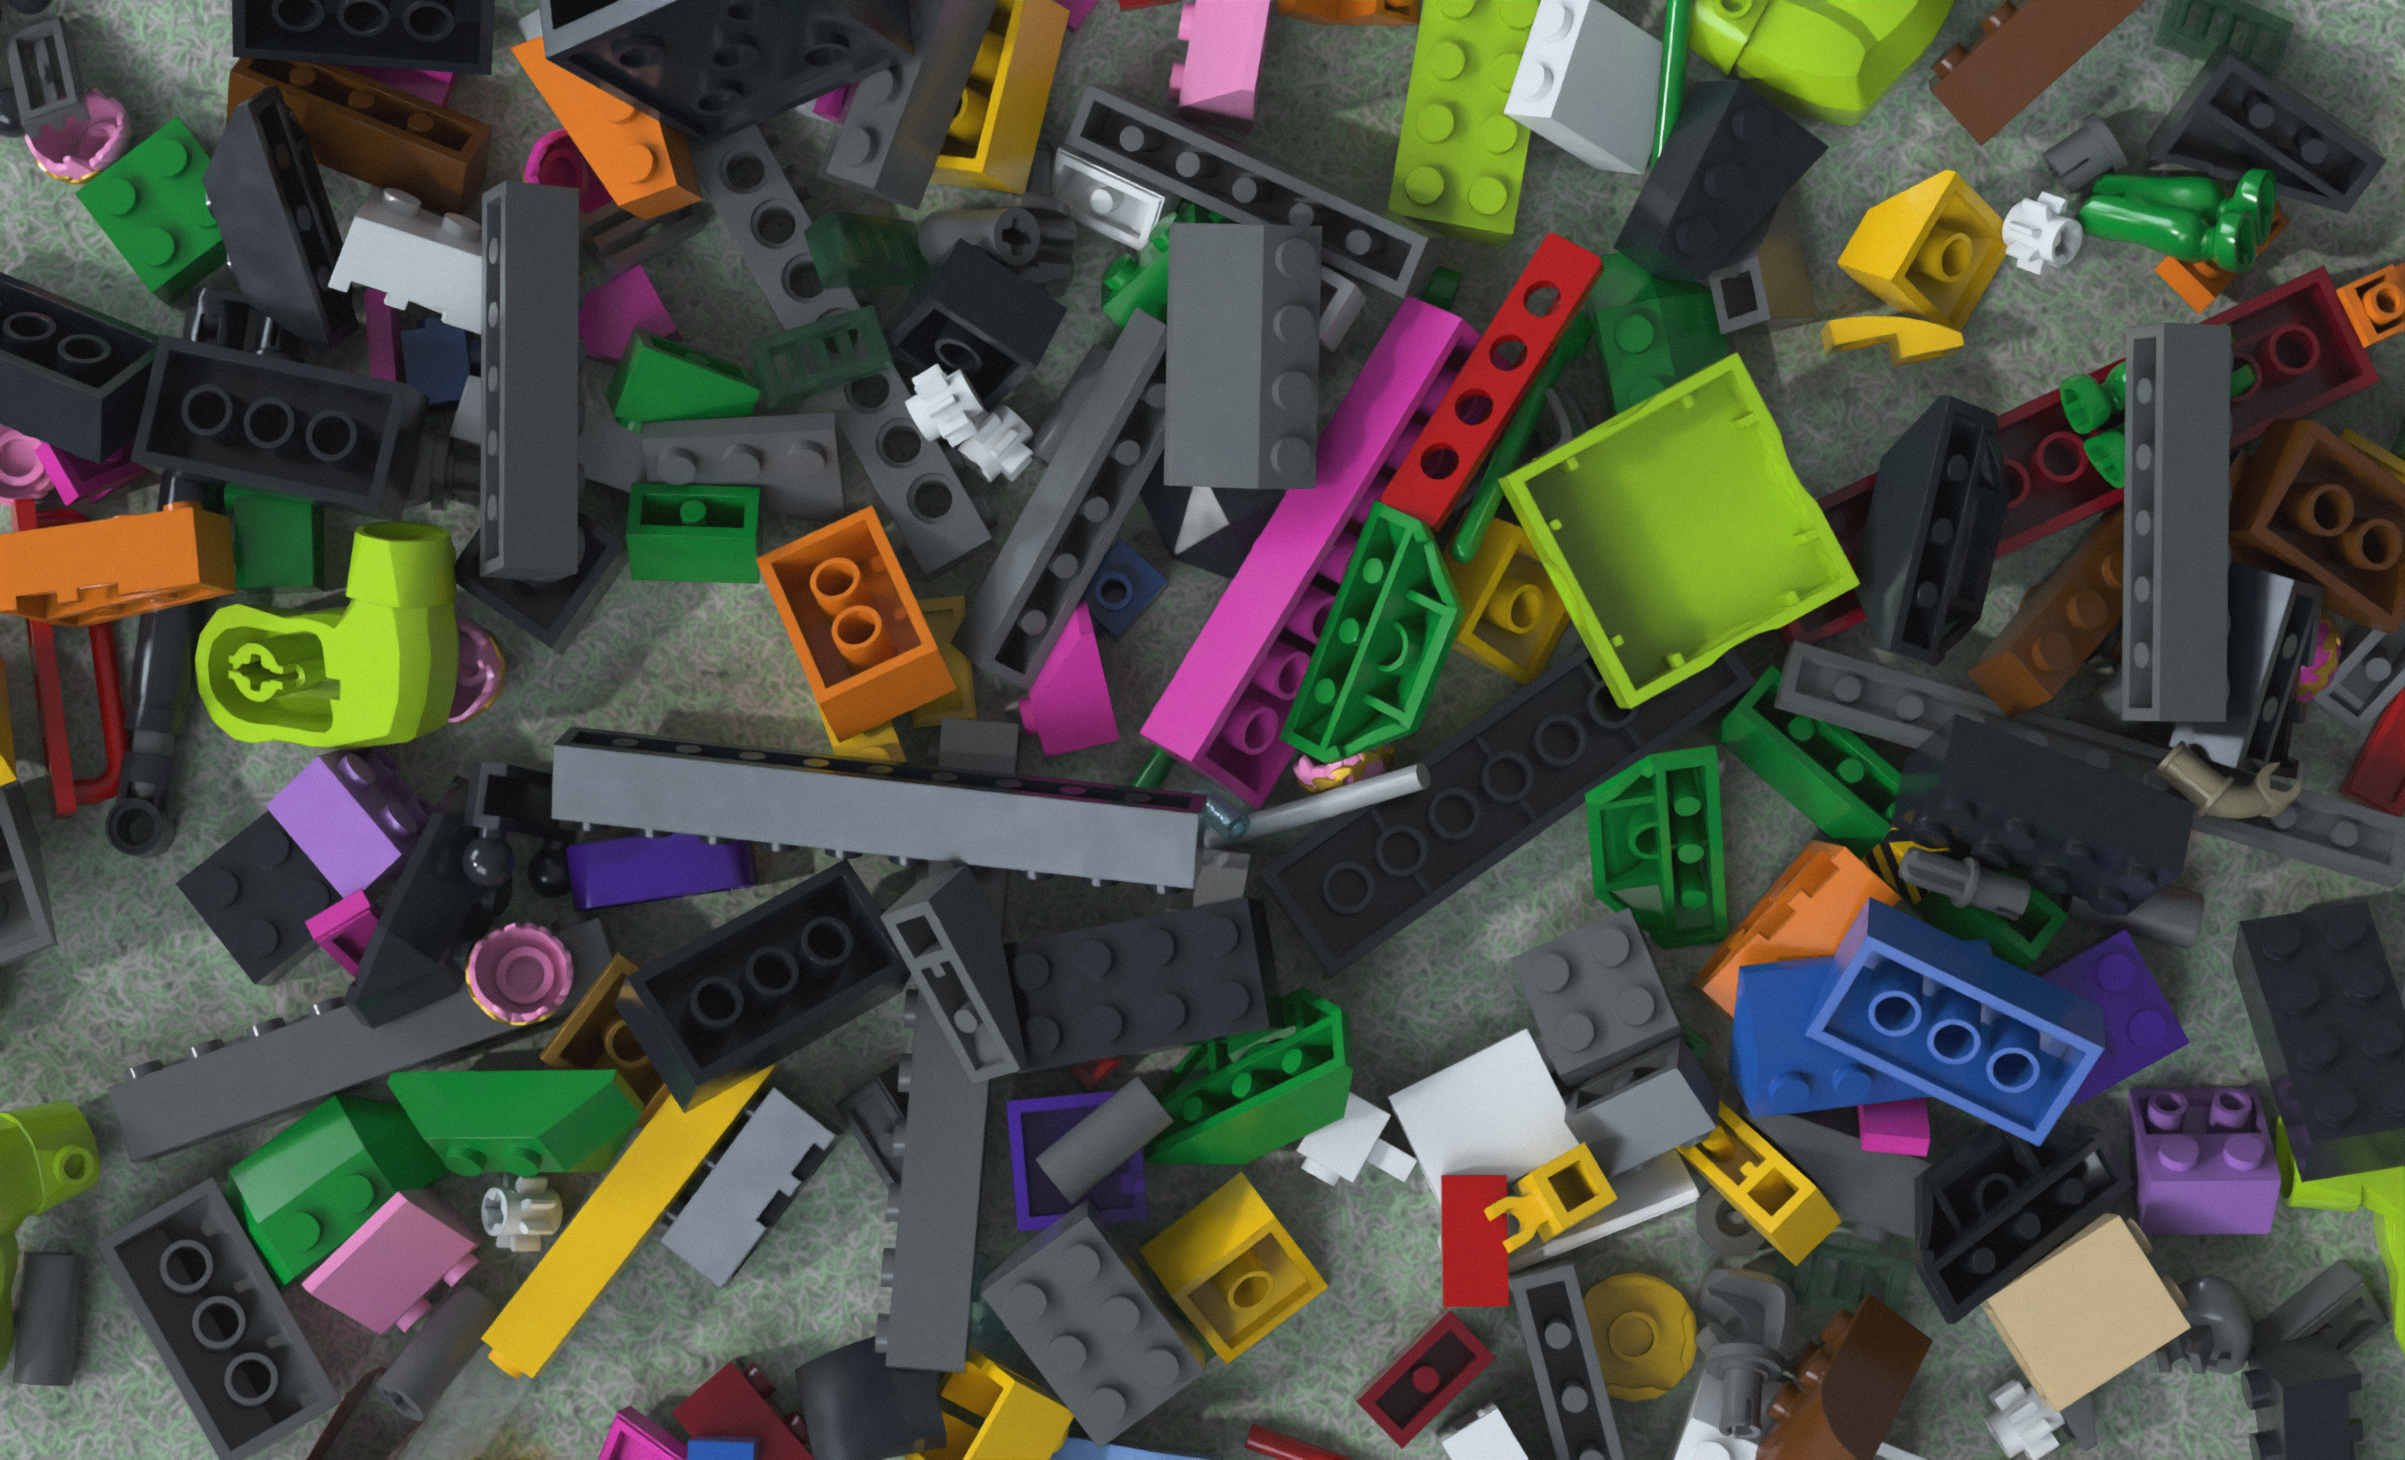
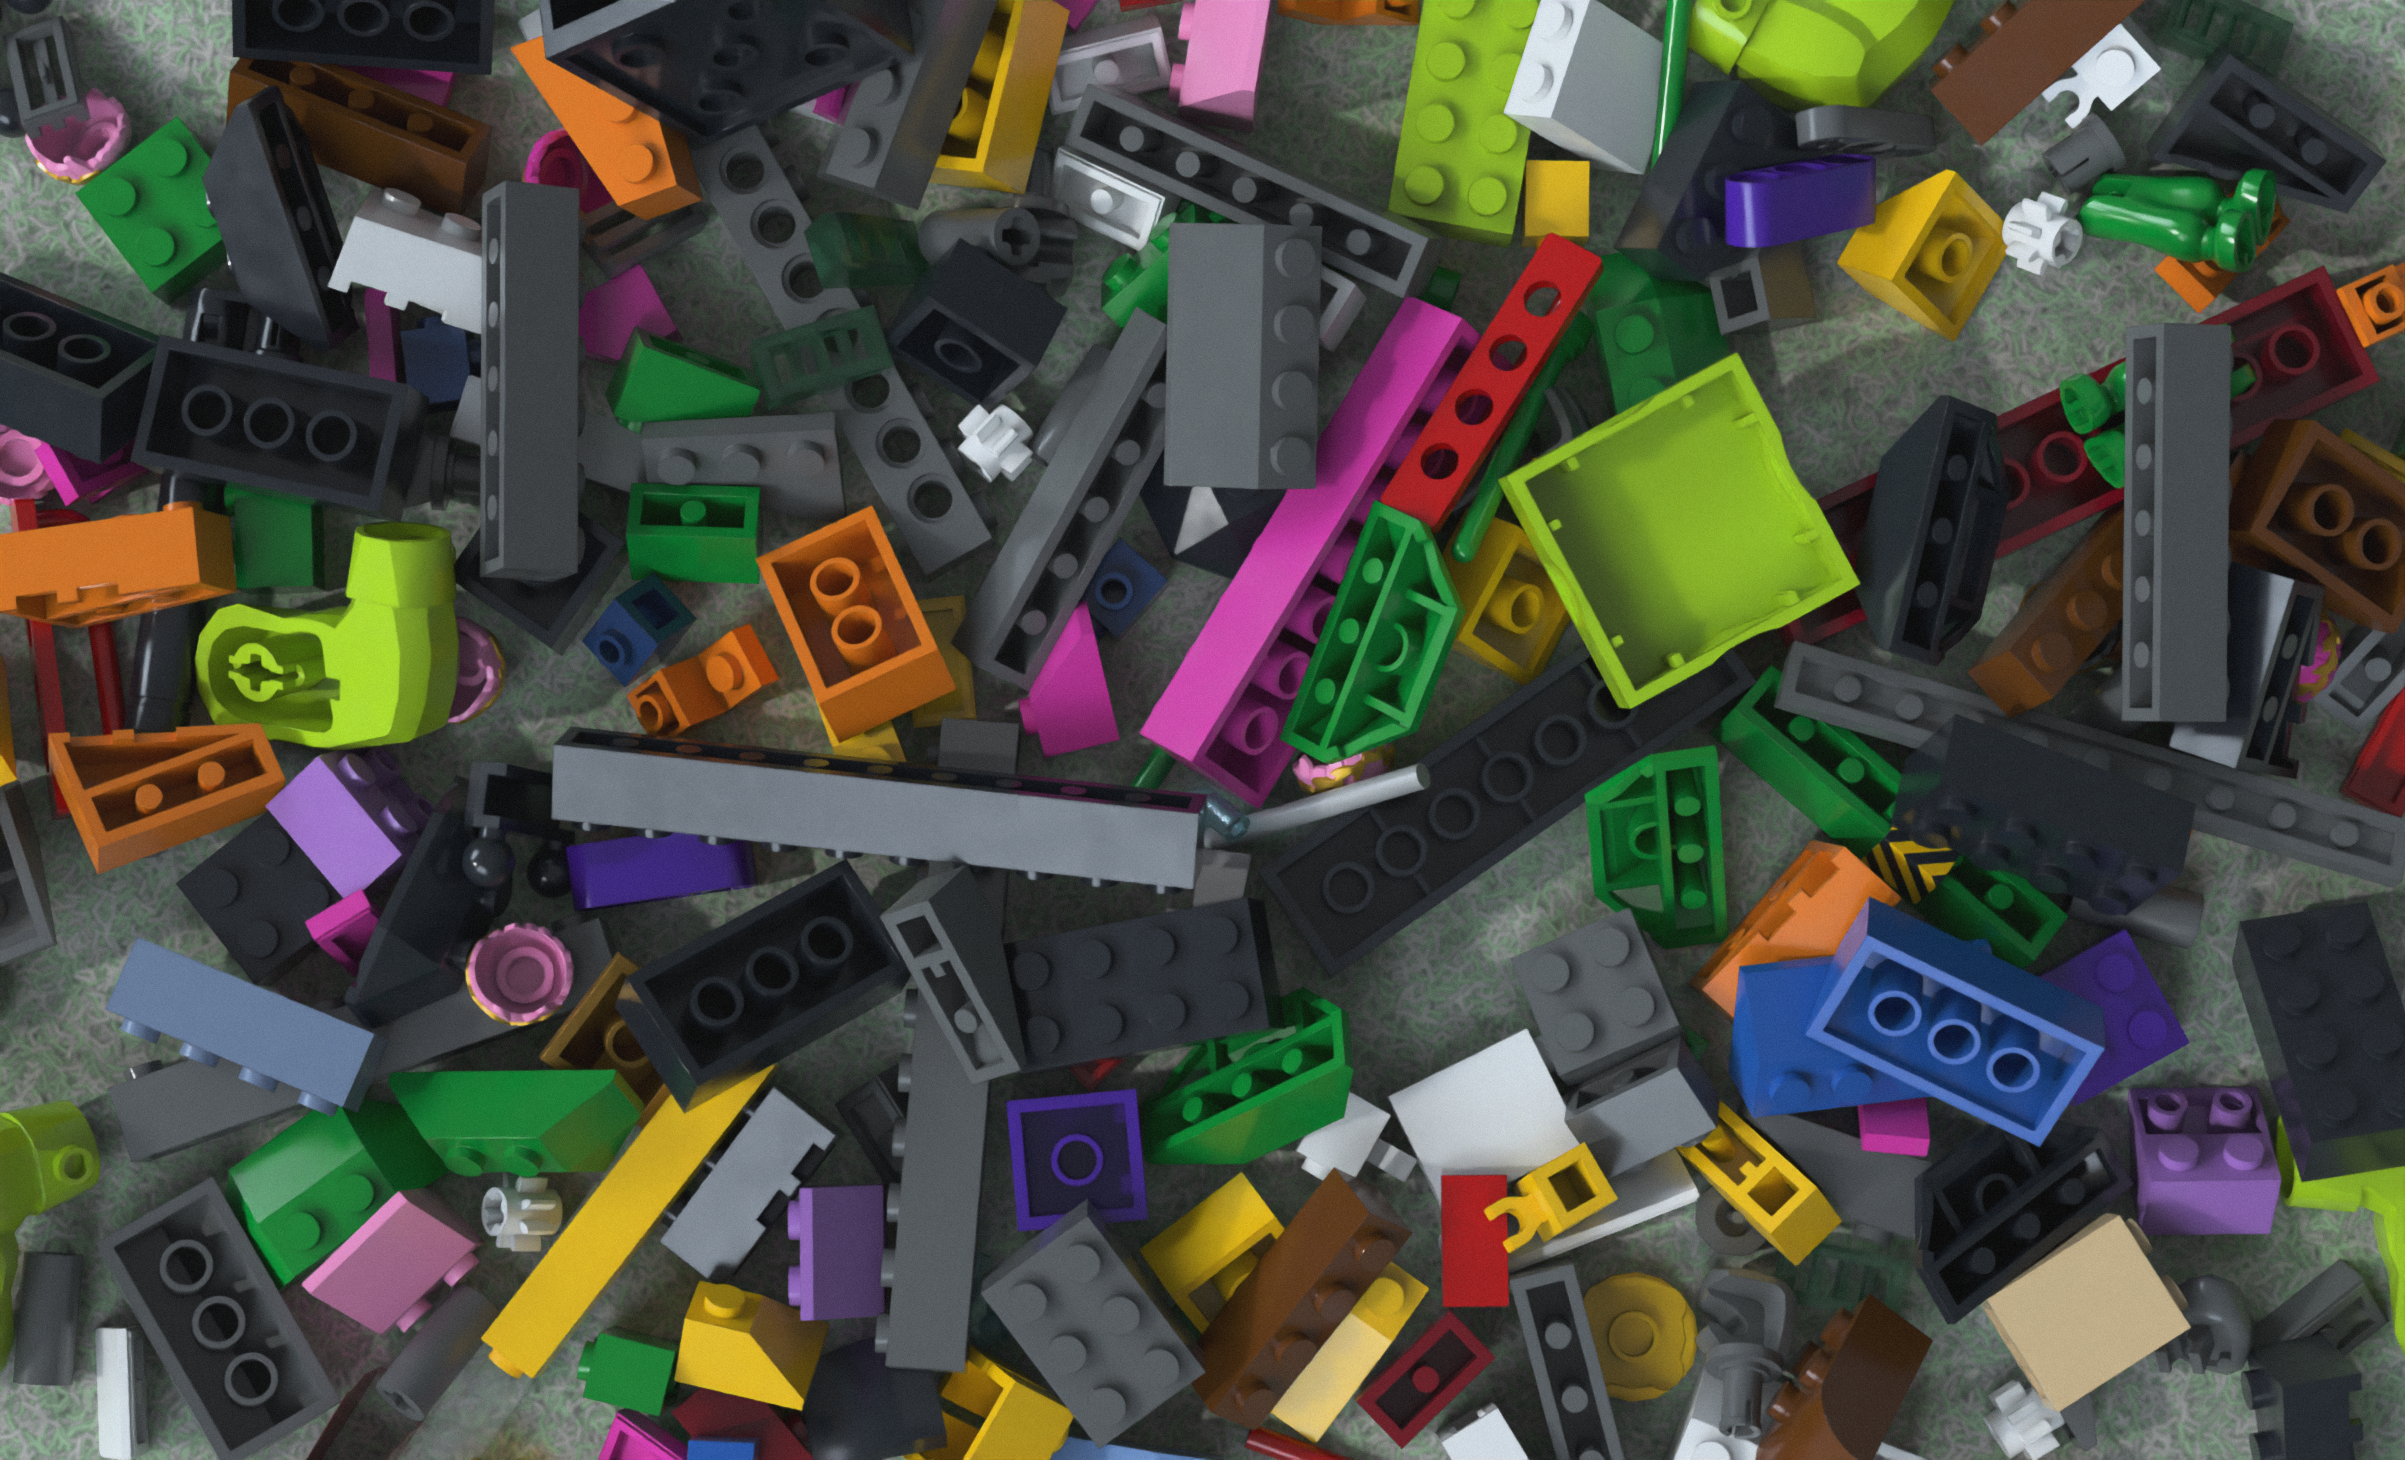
(122, 1392): none -> white slope
(162, 788): none -> orange wedge
(246, 1025): none -> sand blue brick
(631, 1370): none -> green brick
(639, 629): none -> dark blue brick
(703, 686): none -> orange slope
(749, 1346): none -> yellow slope
(840, 1251): none -> medium lavender slope
(944, 405): white gear -> none
(1104, 1140): dark grey piece -> none
(1120, 55): none -> white slope
(1297, 1297): none -> reddish brown brick
(1350, 1353): none -> yellow slope
(1555, 201): none -> yellow brick
(1800, 200): none -> dark purple beam
(1865, 131): none -> dark grey beam
(1907, 338): yellow slope -> none
(1966, 882): dark grey axle -> none
(2109, 70): none -> white brick
(2218, 795): dark tan piece -> none

